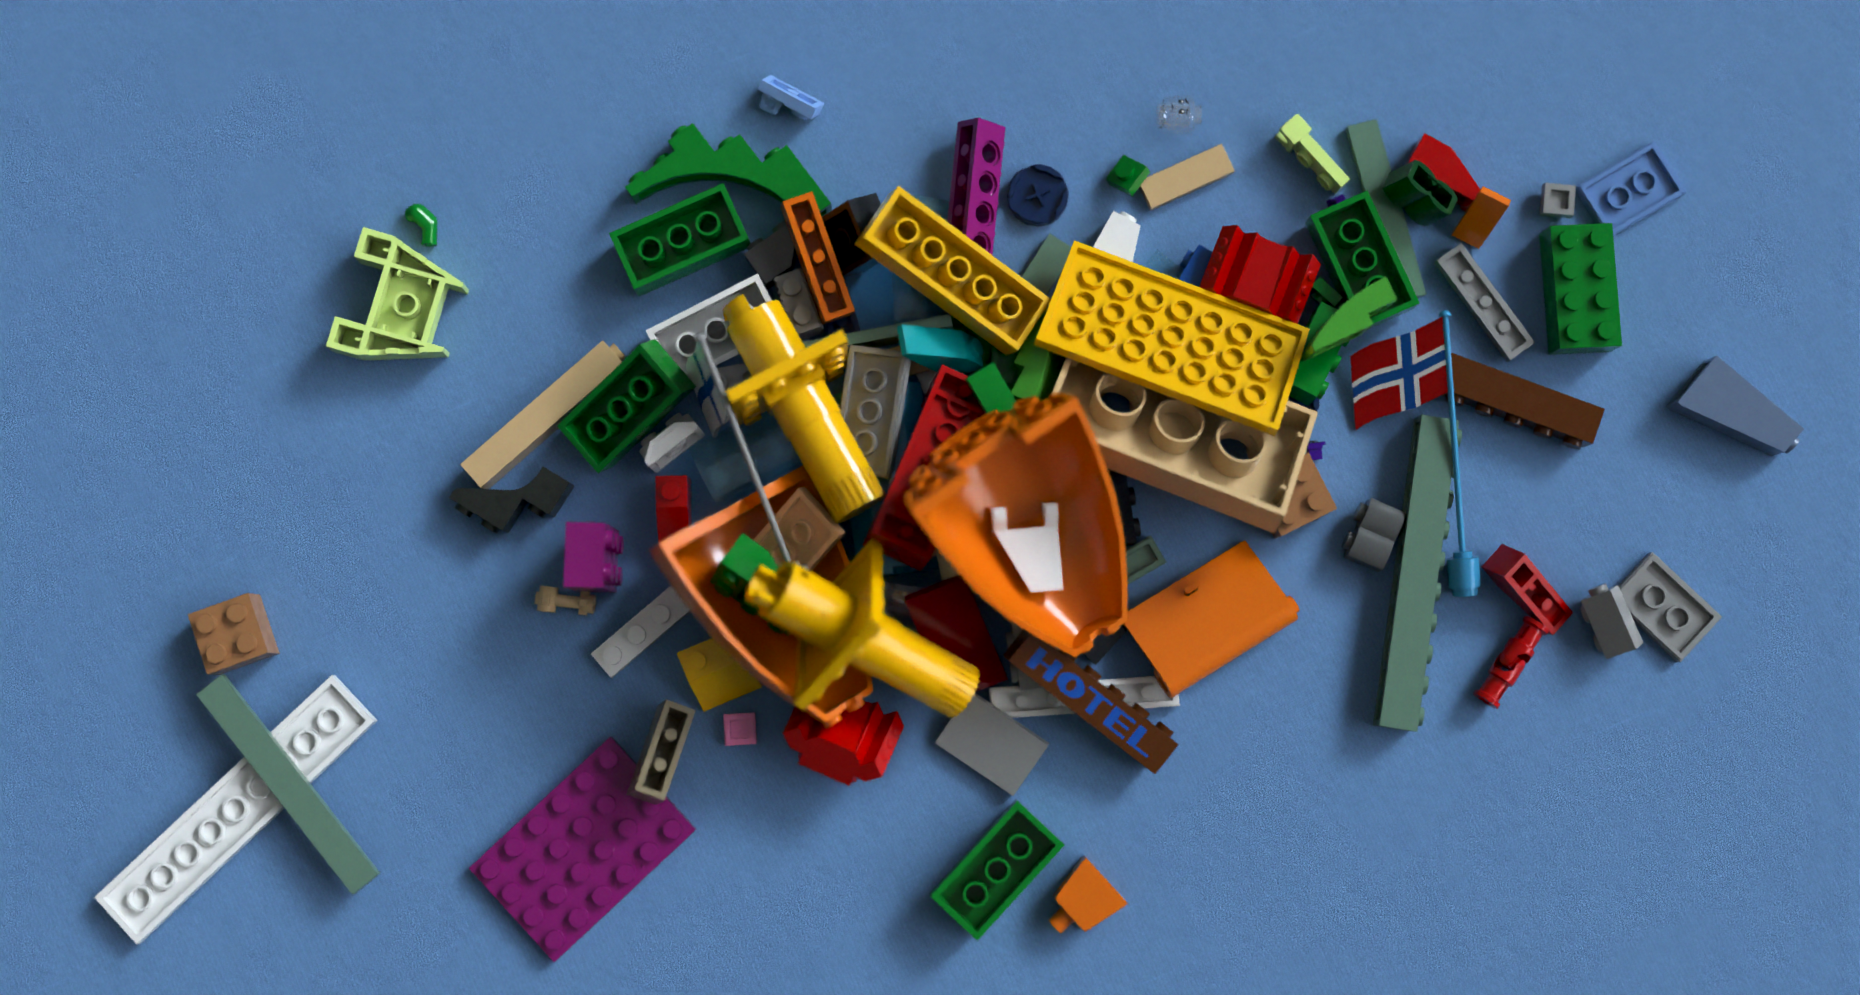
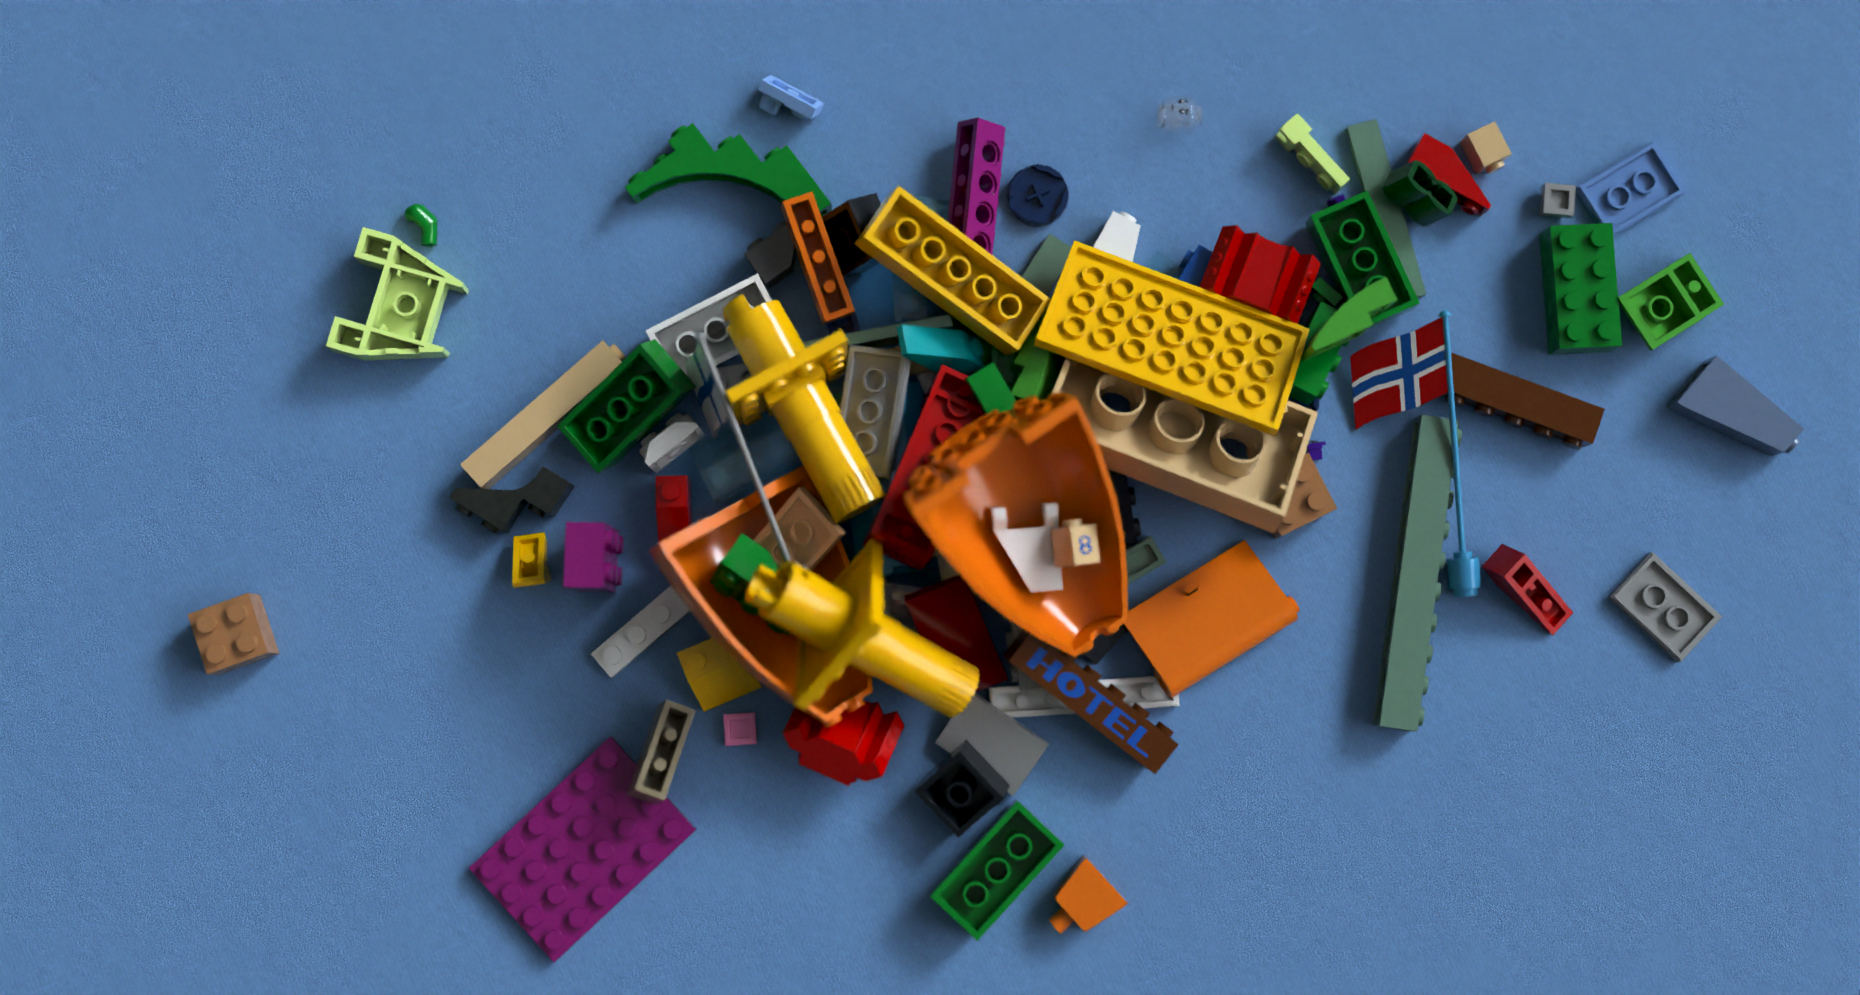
(230, 814): white plate -> none
(288, 784): sand green tile -> none
(530, 560): none -> yellow slope
(548, 599): tan bar -> none
(680, 239): green brick -> none
(798, 303): light grey brick -> none
(962, 788): none -> black brick
(1075, 544): none -> tan brick
(1127, 175): green plate -> none
(1186, 177): tan tile -> none
(1373, 535): dark grey brick -> none
(1481, 217): orange tile -> none
(1484, 302): light grey plate -> none
(1486, 149): none -> tan brick
(1514, 657): red piece -> none
(1610, 620): light grey brick -> none
(1670, 301): none -> bright green slope

